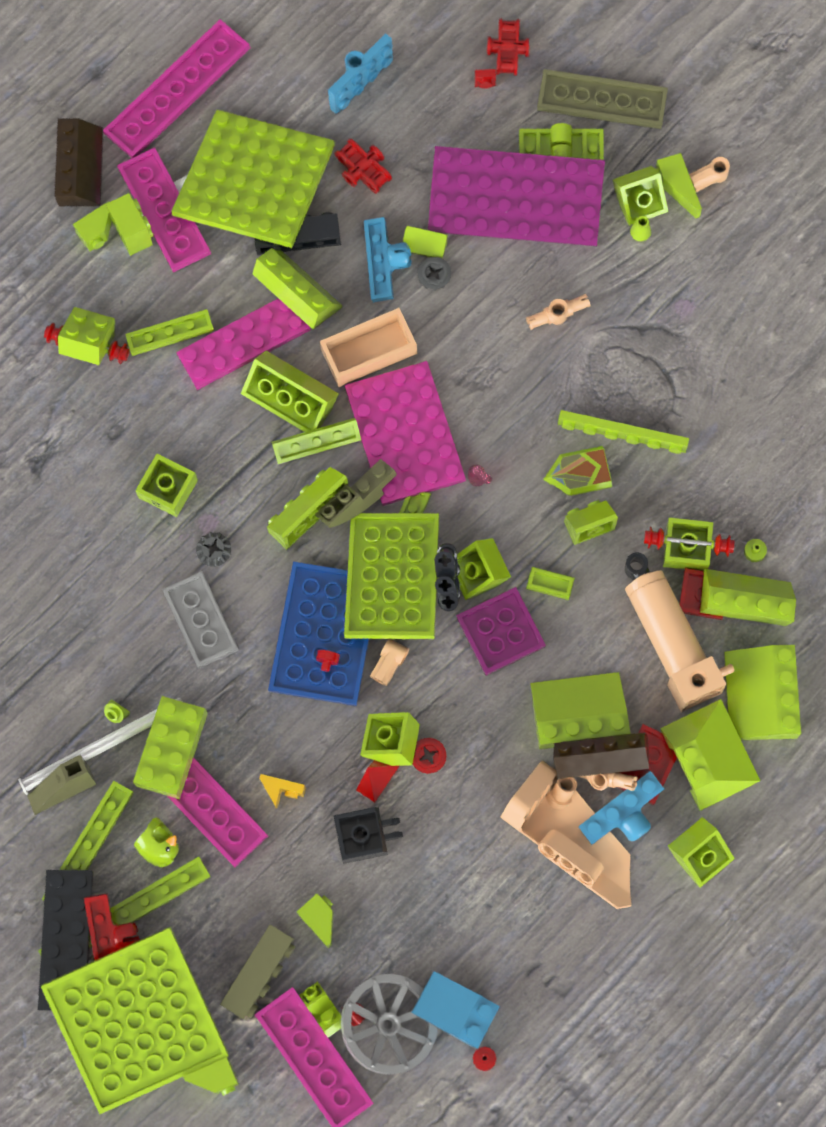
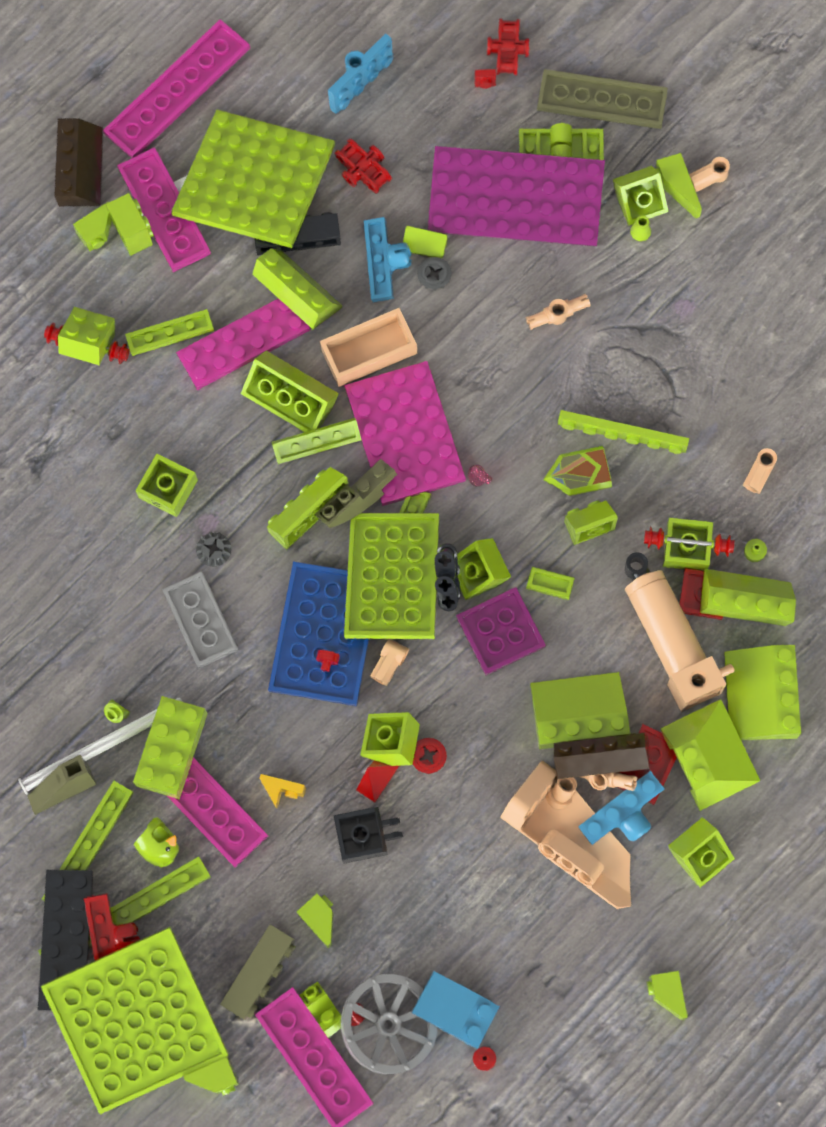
(668, 992): none -> lime slope
(760, 472): none -> light nougat piece

